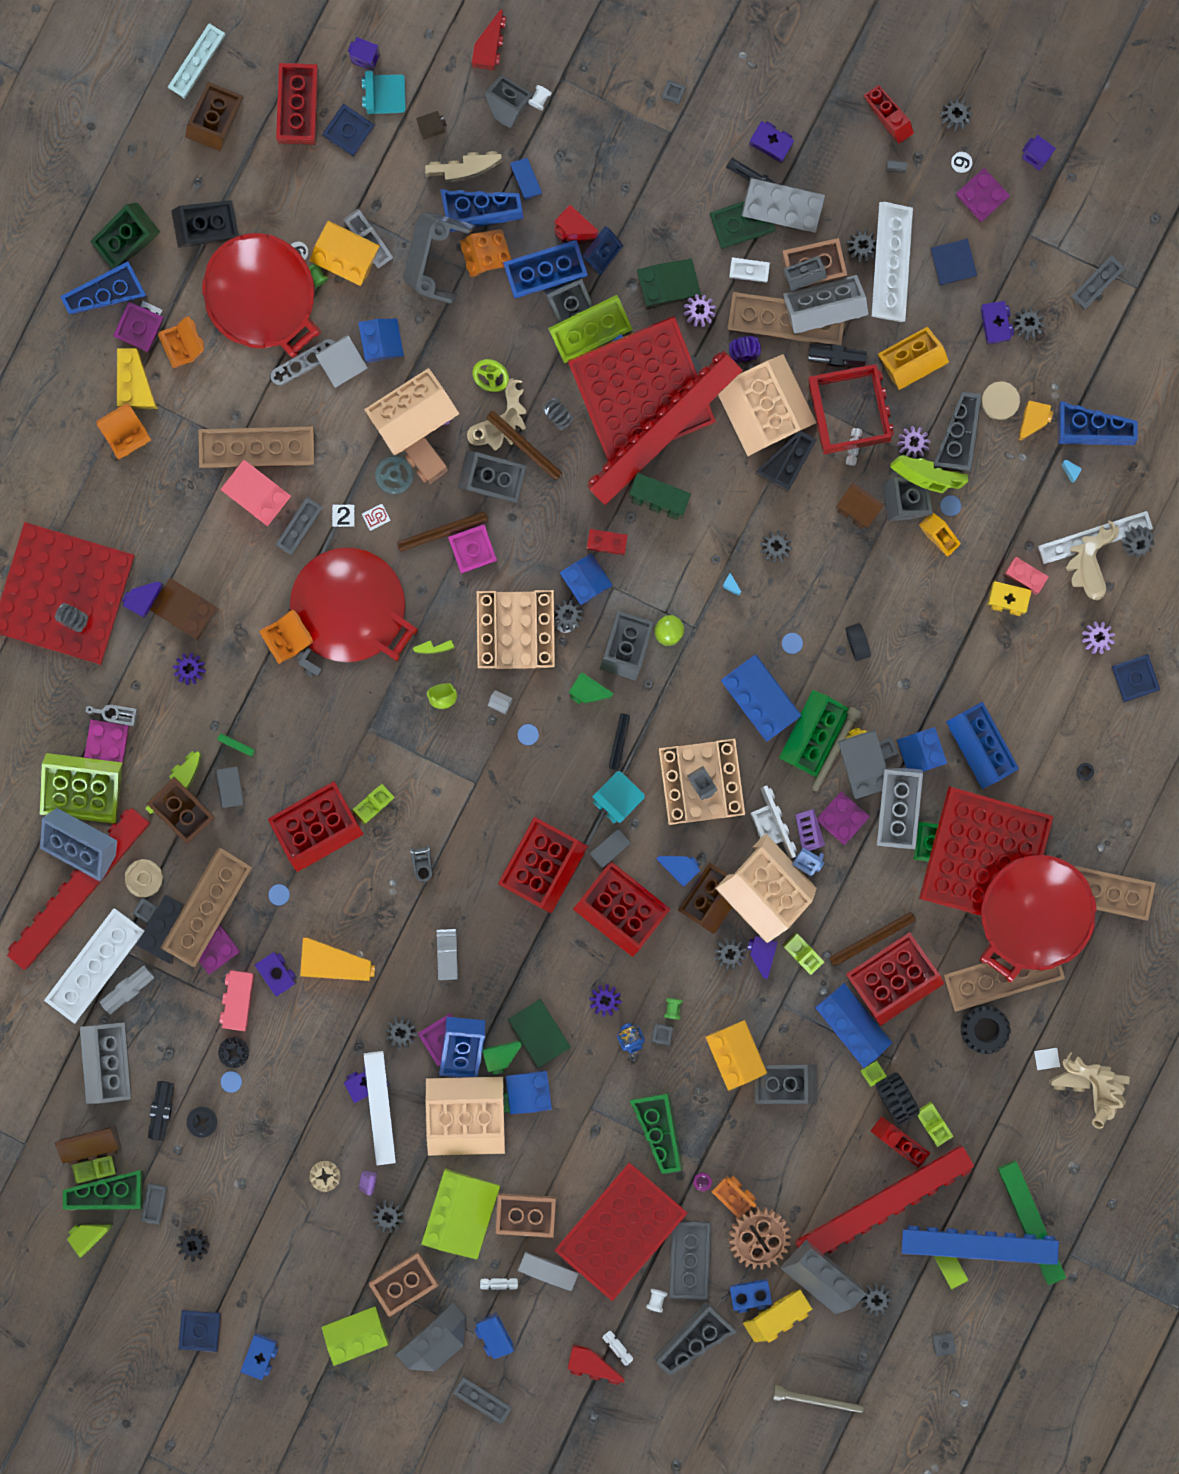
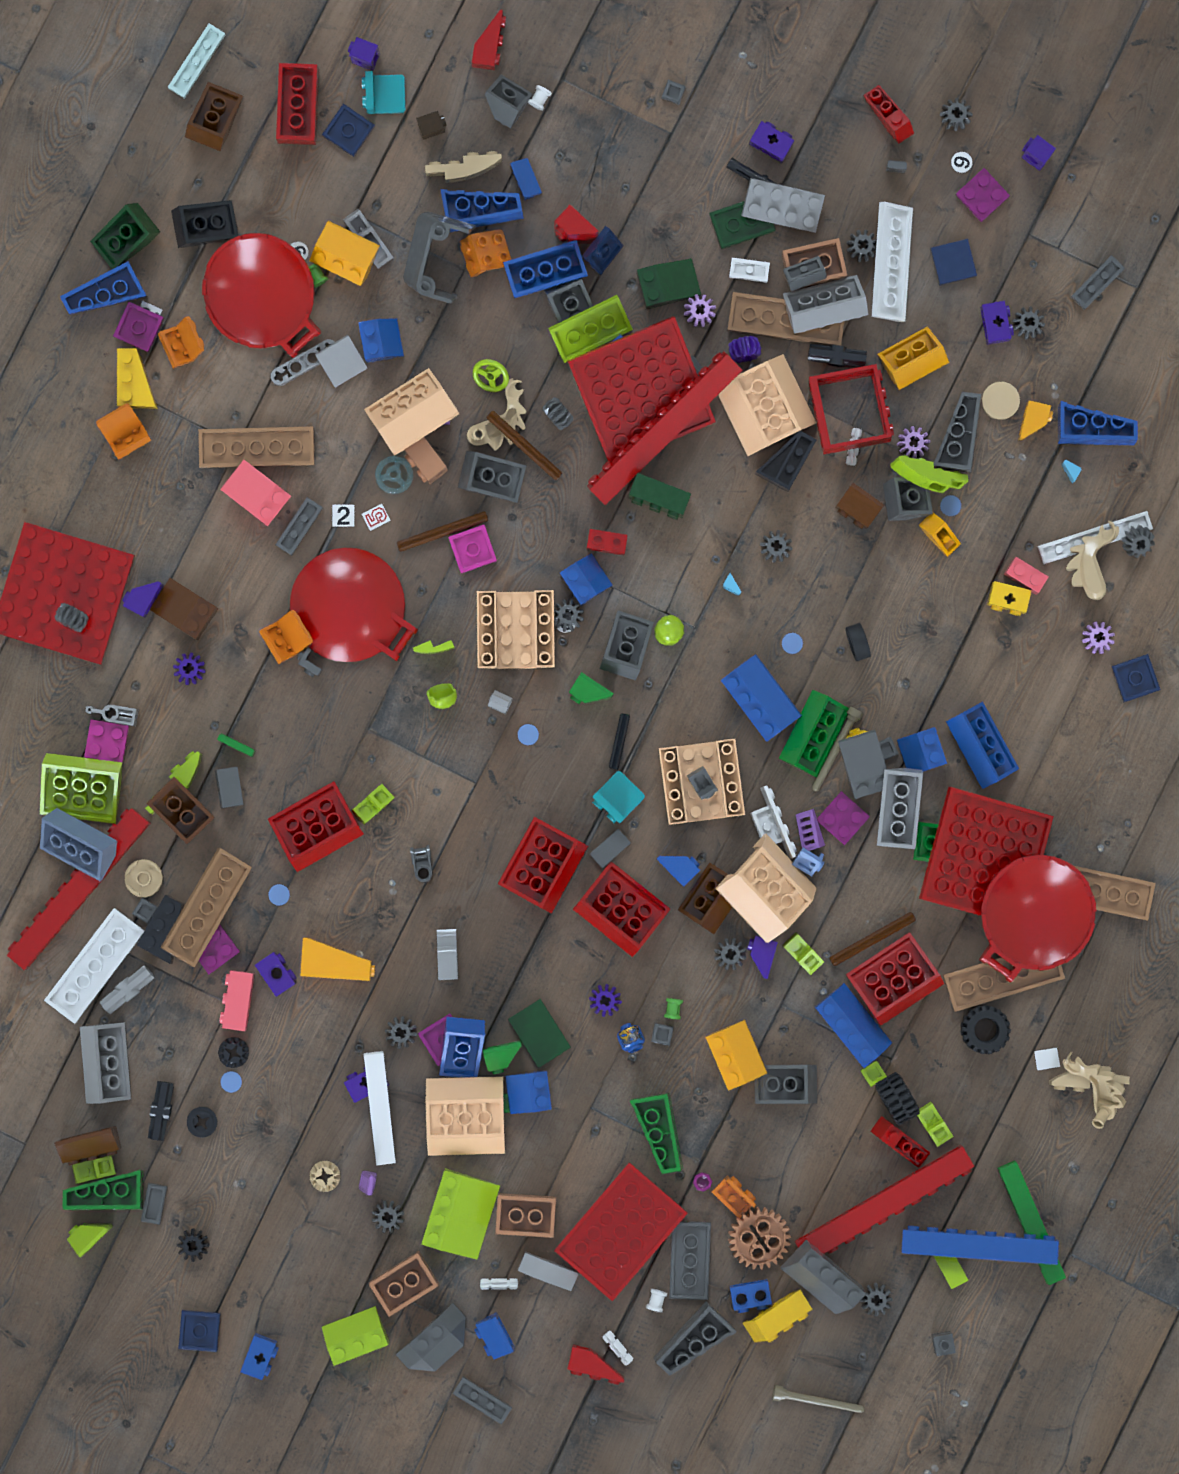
(1080, 768): black bush -> none

